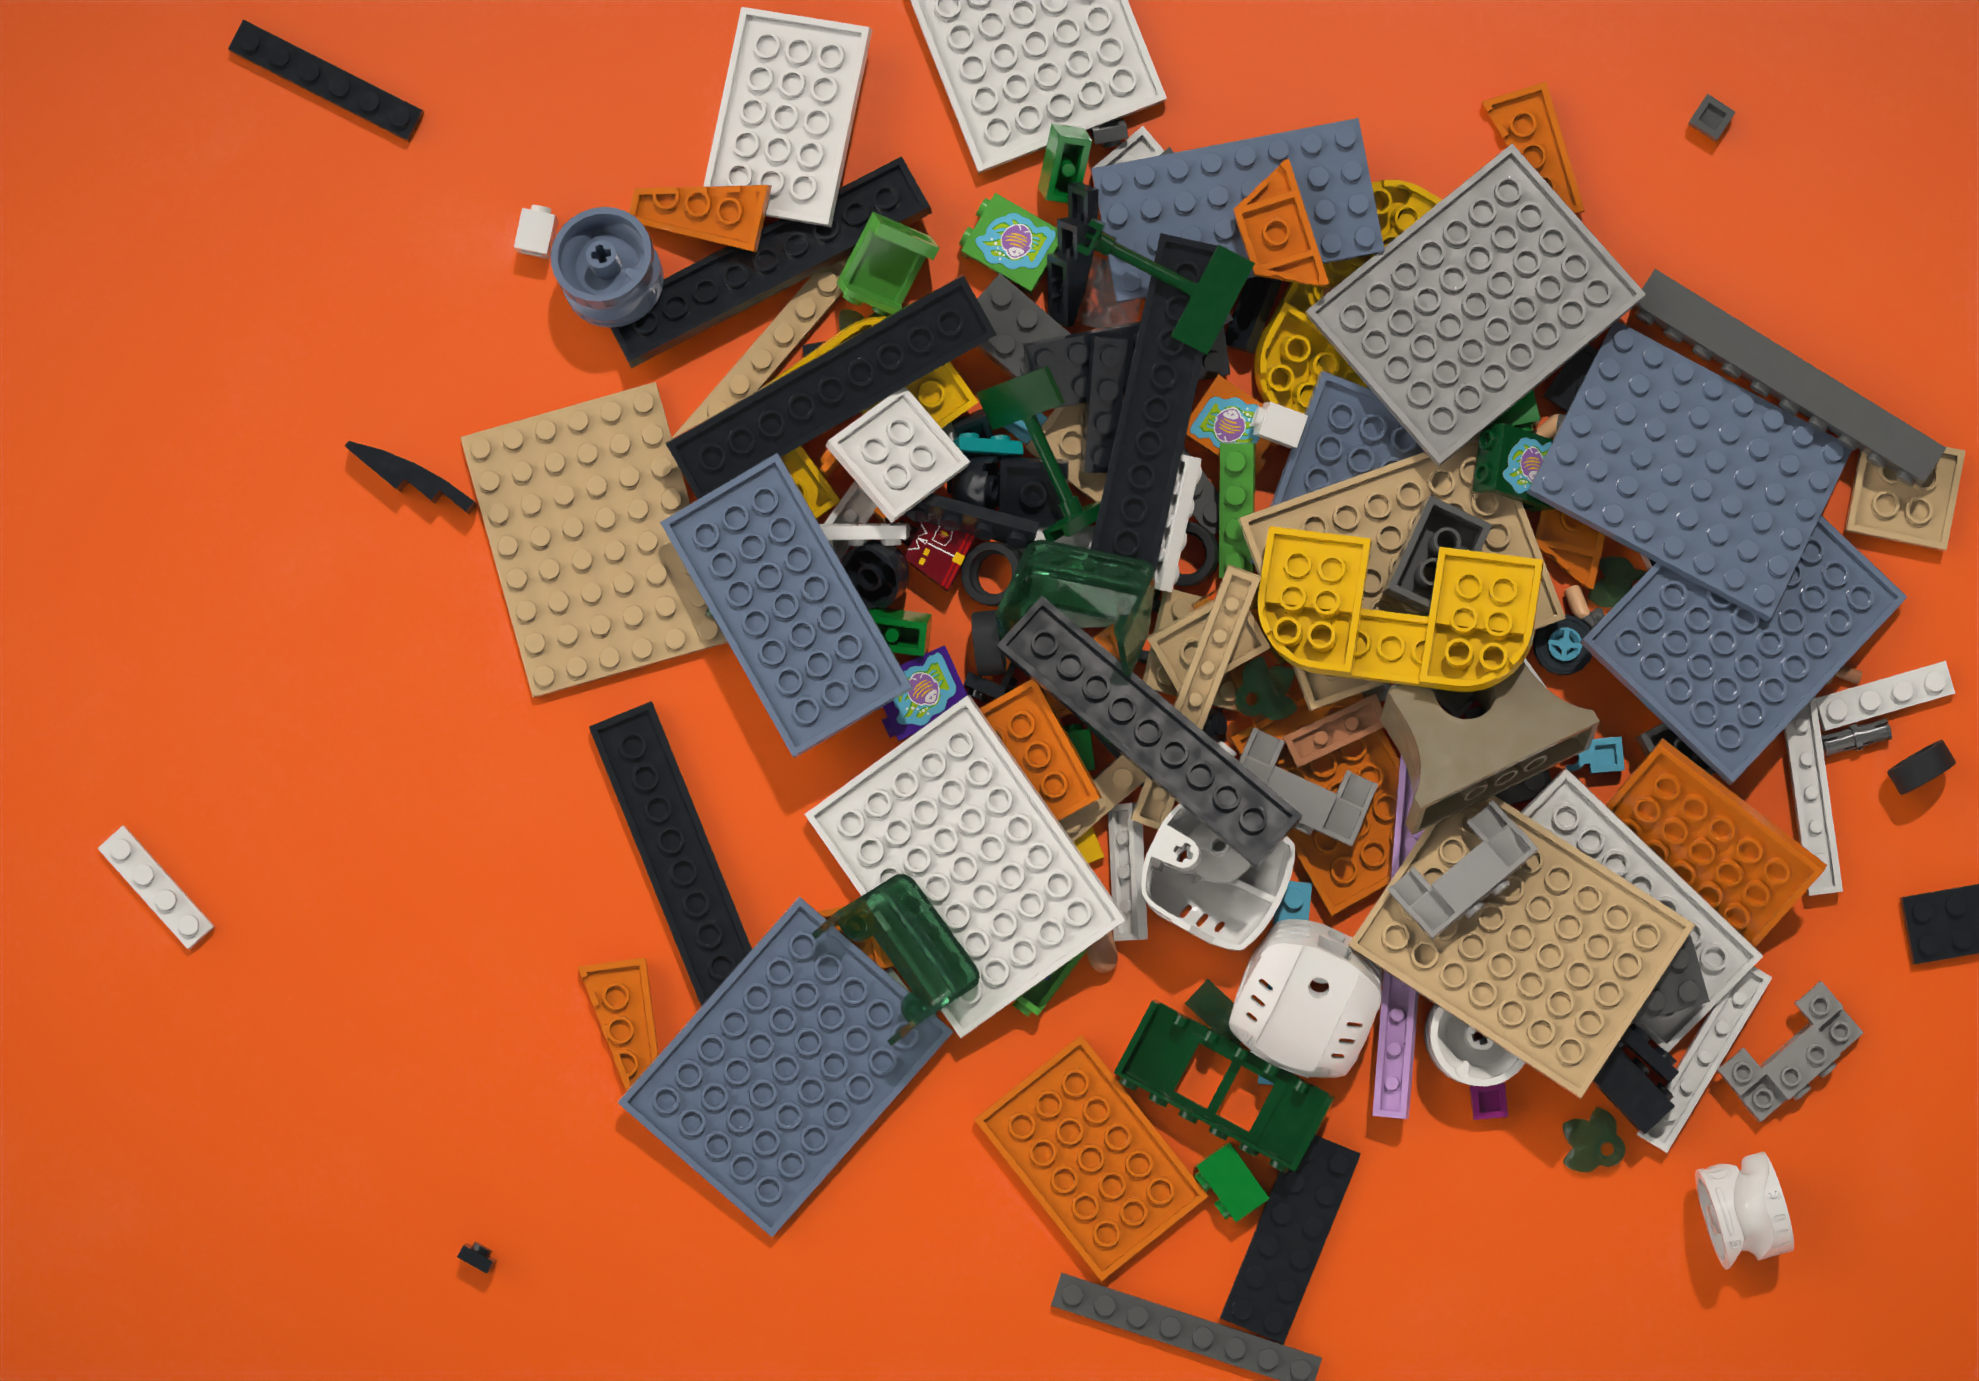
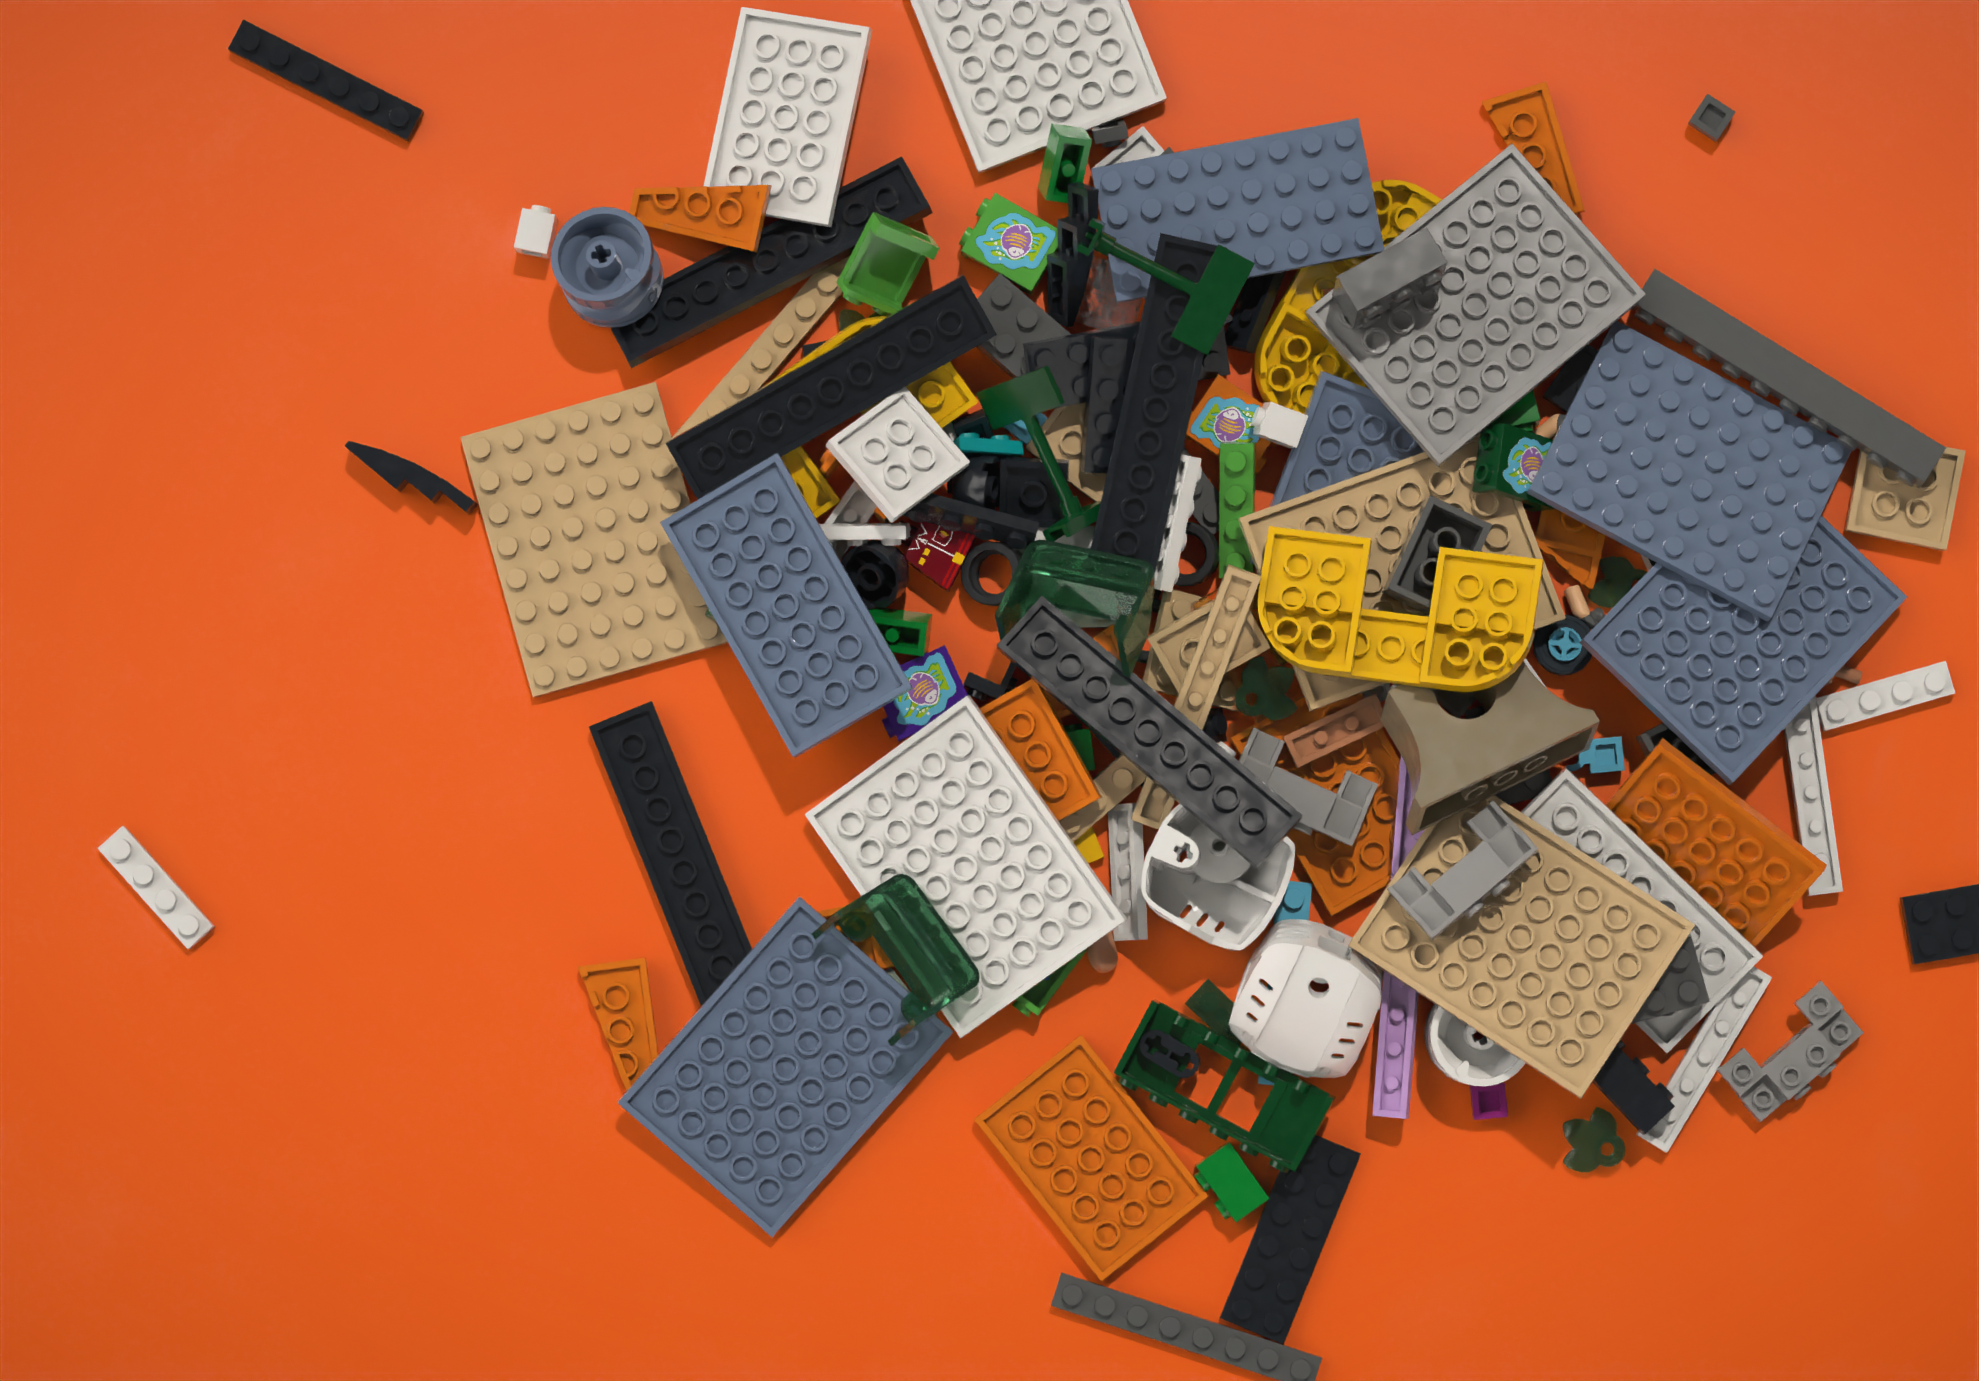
(477, 1256): black plate -> none
(985, 638): black tyre -> none
(1166, 1060): none -> black beam
(1279, 231): orange wing -> none
(1390, 279): none -> dark grey brick
(1657, 1058): black plate -> none
(1744, 1209): white piece -> none
(1856, 737): dark grey pin -> none
(1921, 767): black tyre -> none

